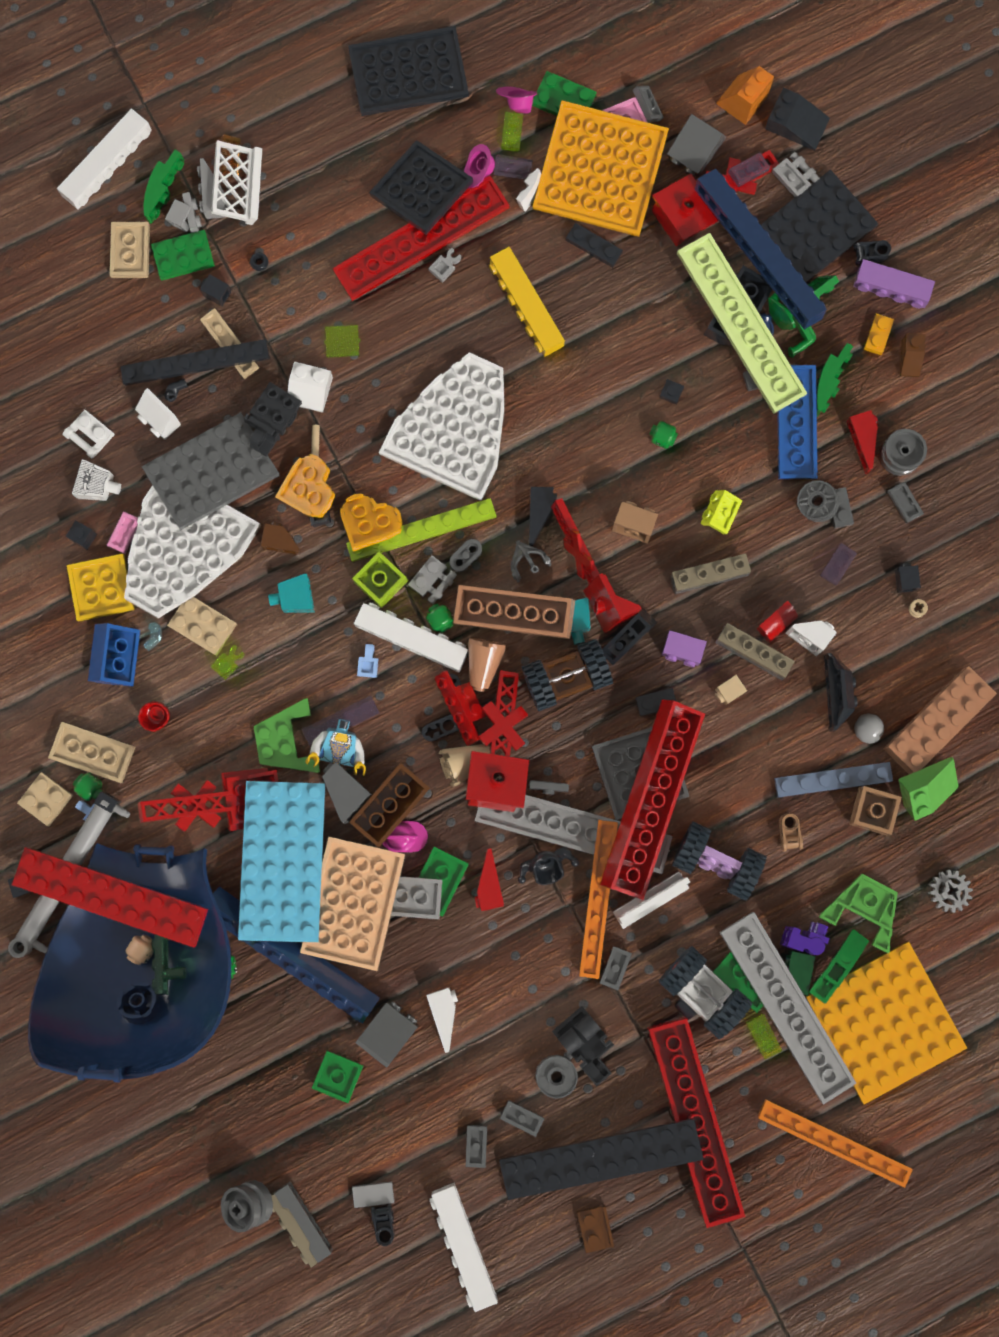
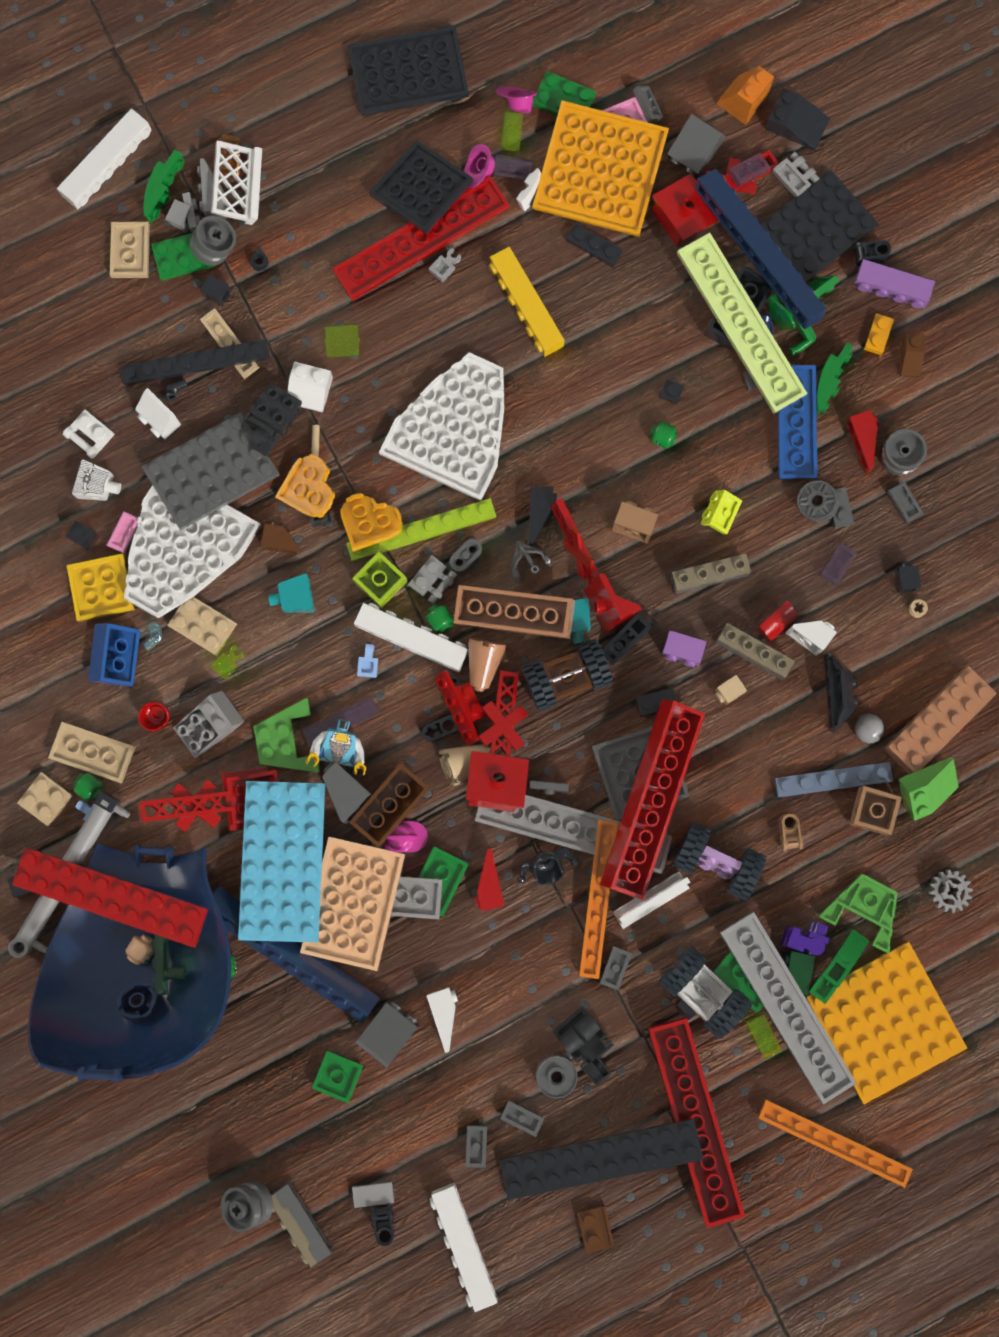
(208, 723): none -> light grey slope
(212, 240): none -> dark grey wheel

